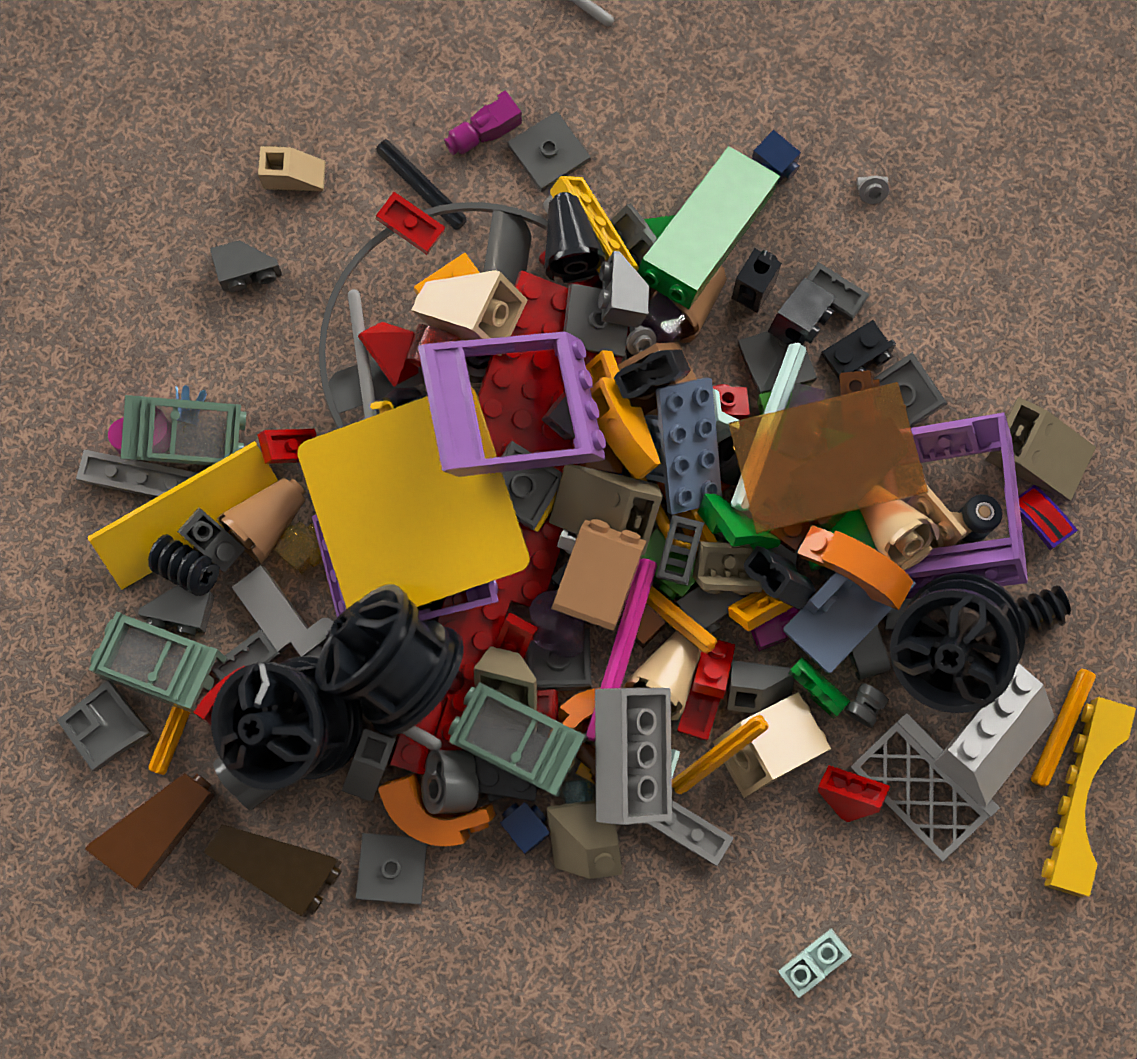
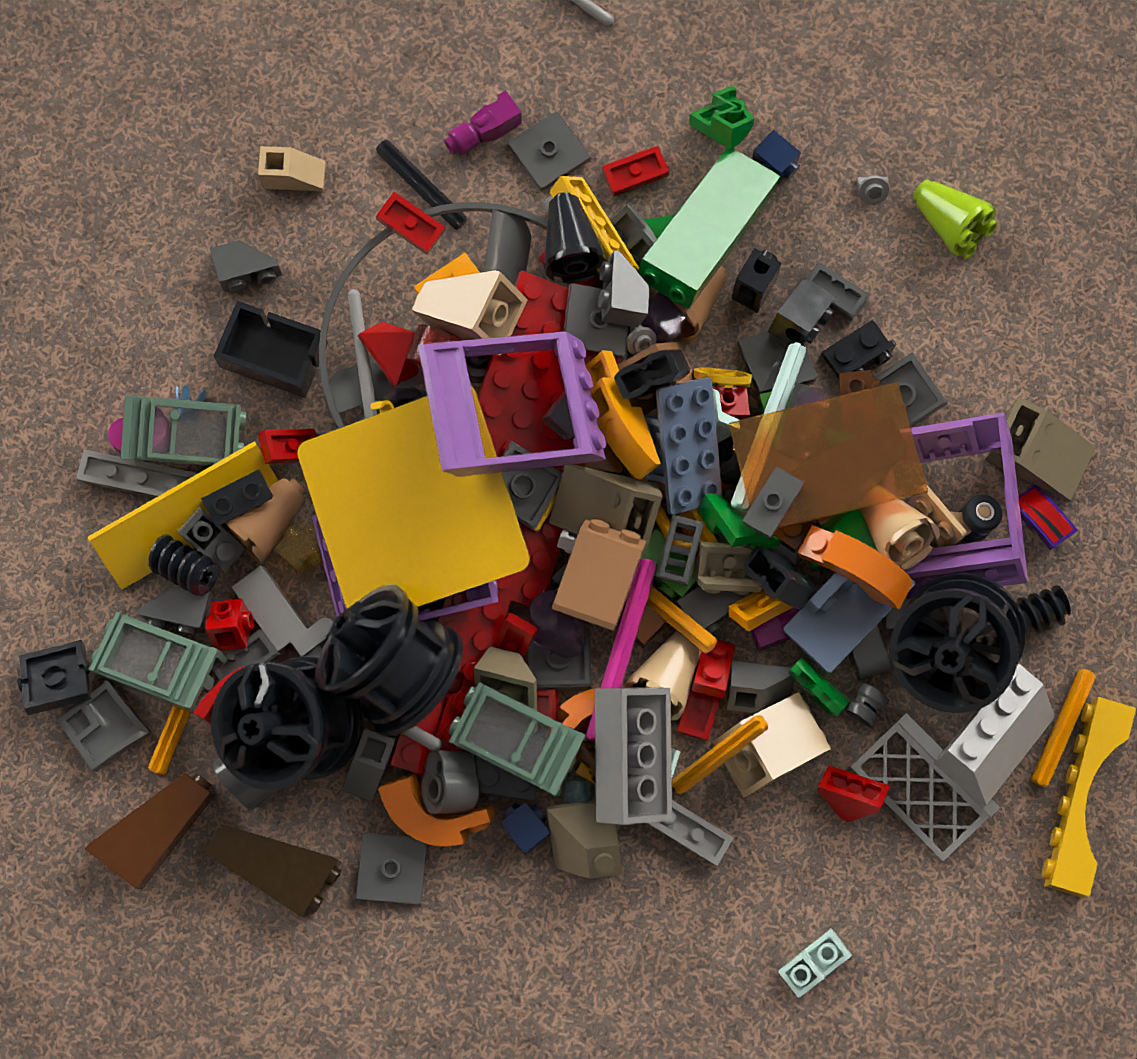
(54, 677): none -> black plate
(229, 624): none -> red brick
(237, 498): none -> black bracket
(273, 354): none -> black piece
(635, 171): none -> red plate
(724, 119): none -> green slope
(724, 377): none -> yellow wheel
(773, 502): none -> dark grey plate
(956, 216): none -> lime cone

